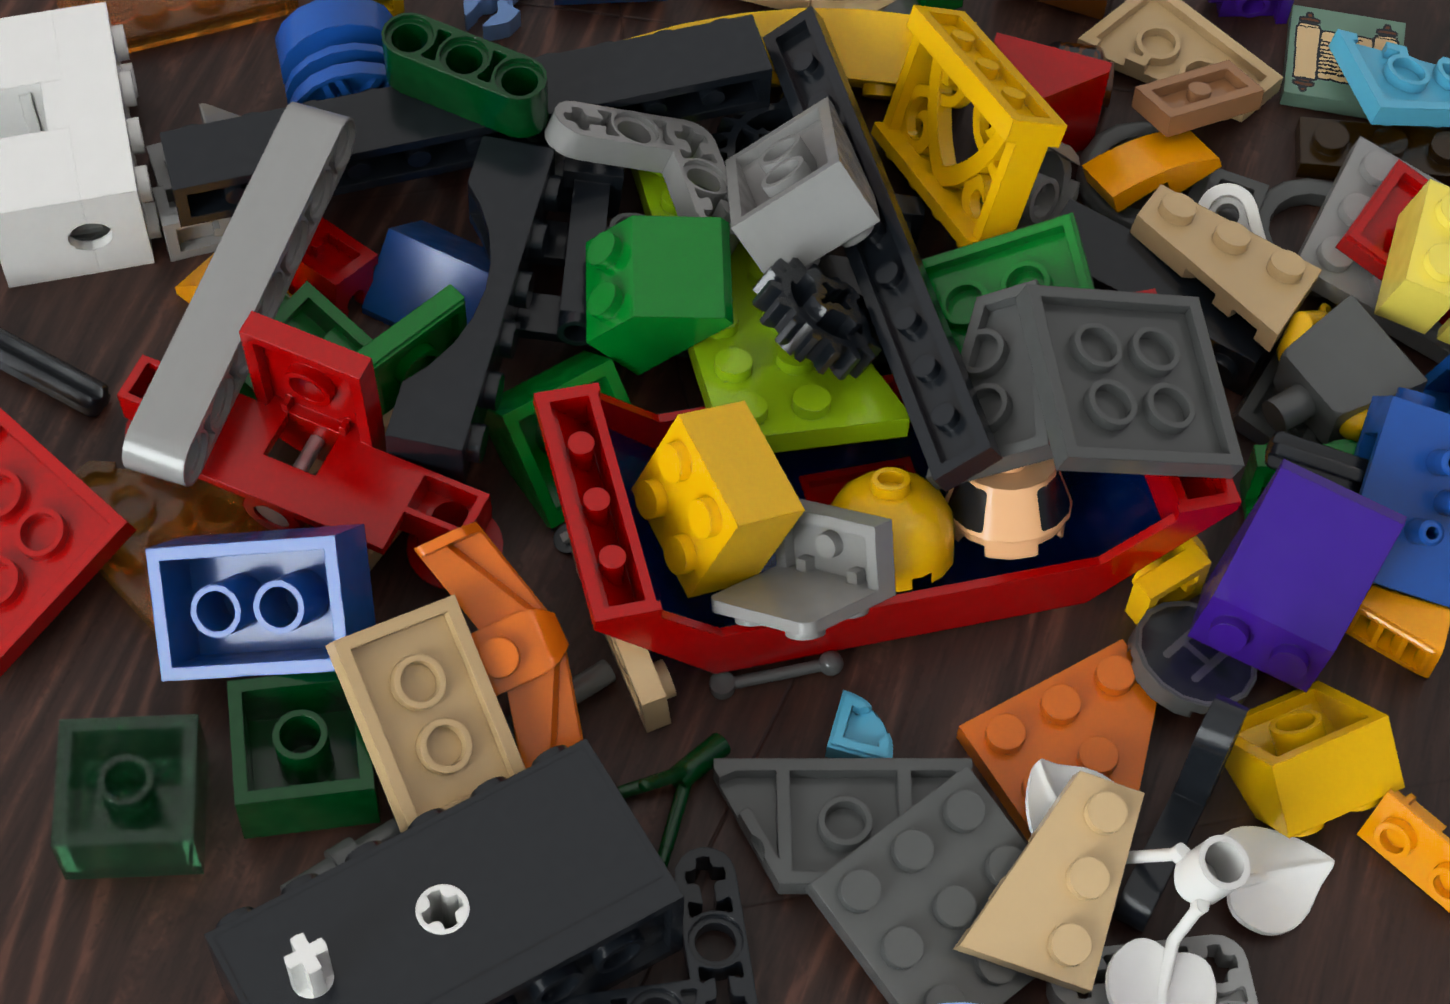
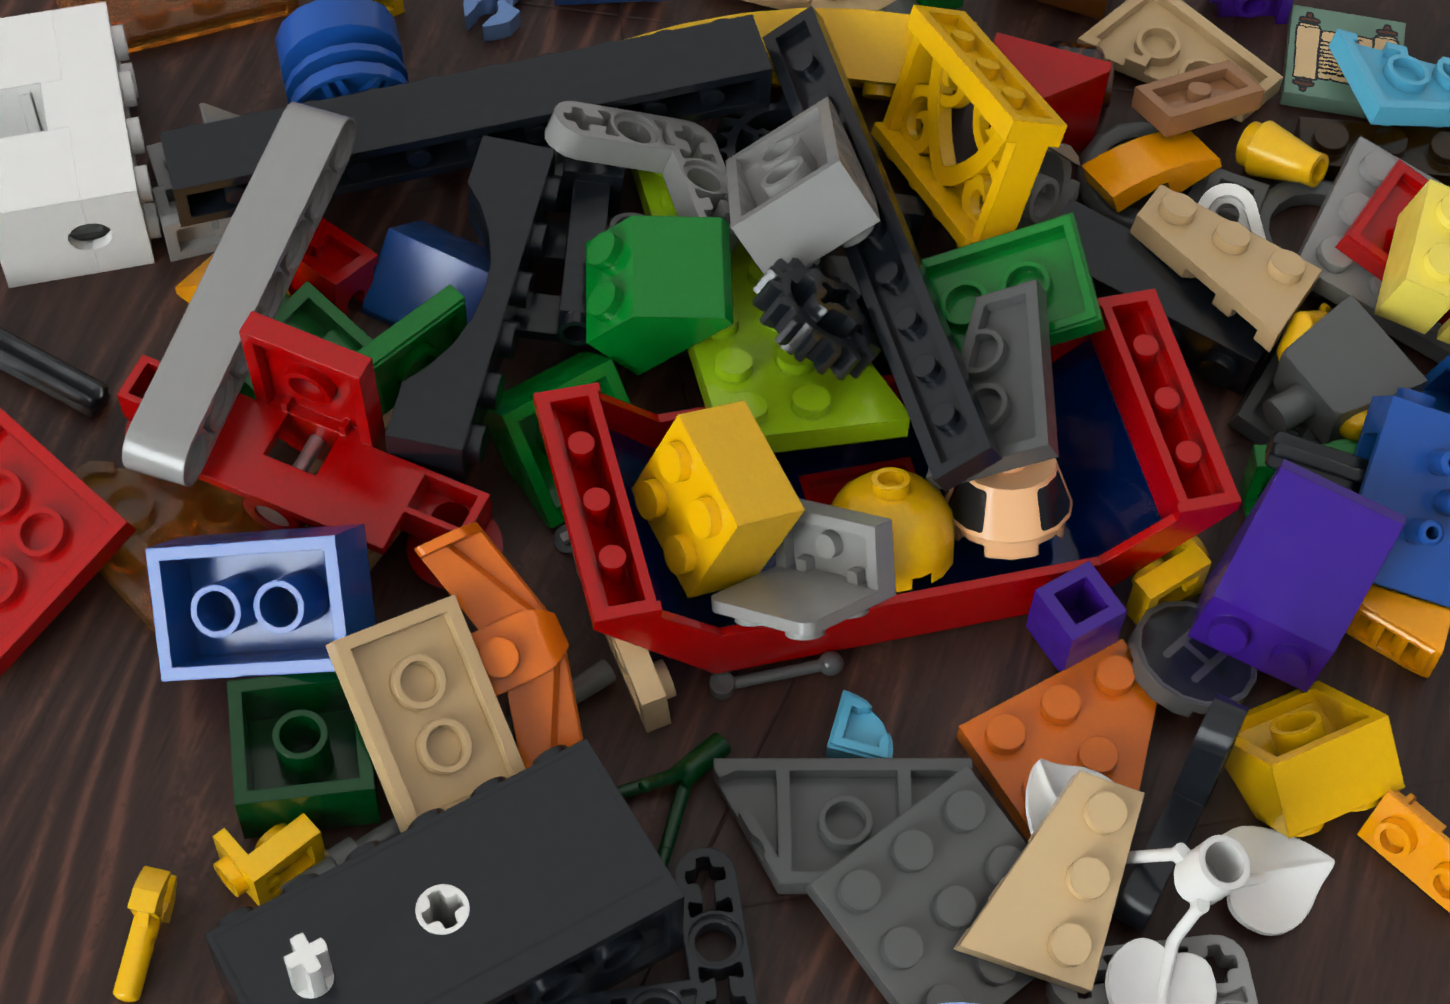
(130, 797): clear green brick -> none
(151, 904): none -> yellow bar
(277, 858): none -> yellow bracket
(465, 75): dark green beam -> none
(1075, 616): none -> dark purple brick
(1128, 383): dark grey plate -> none
(1277, 154): none -> yellow cone

